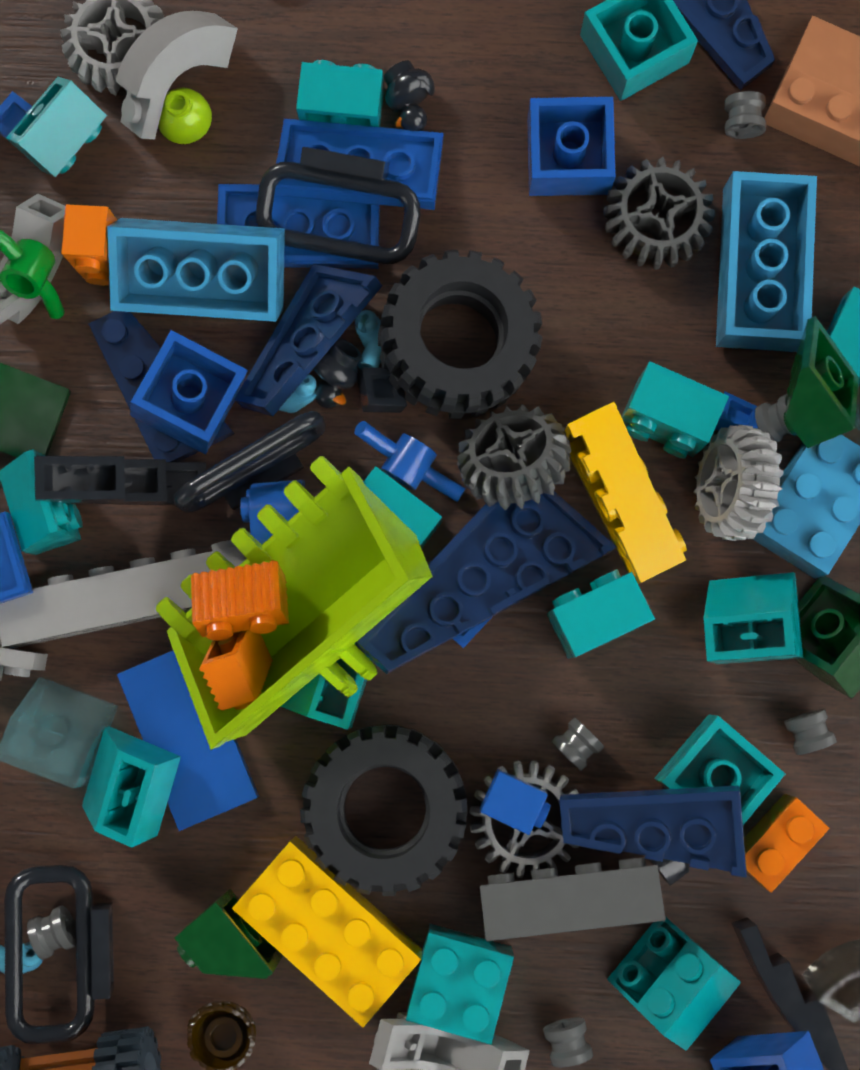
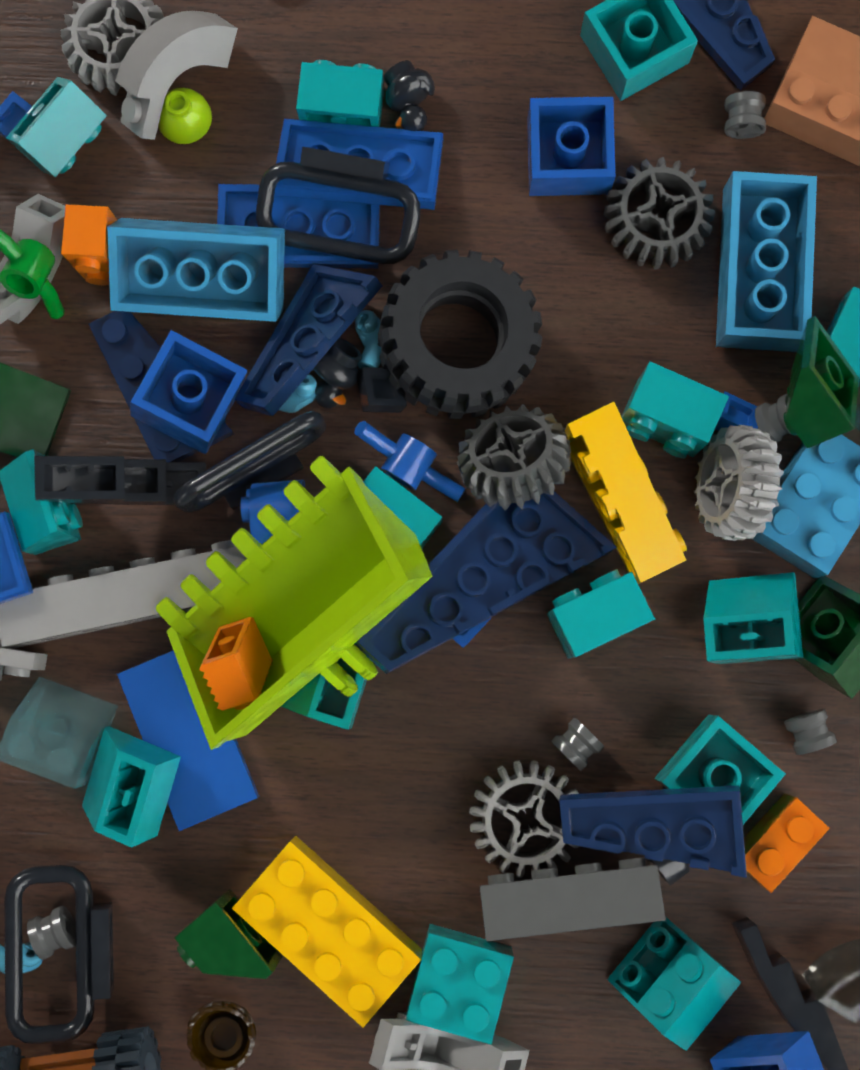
(239, 600): orange brick -> none
(374, 867): black tyre -> none
(515, 802): blue brick -> none
(568, 1042): dark grey wheel -> none

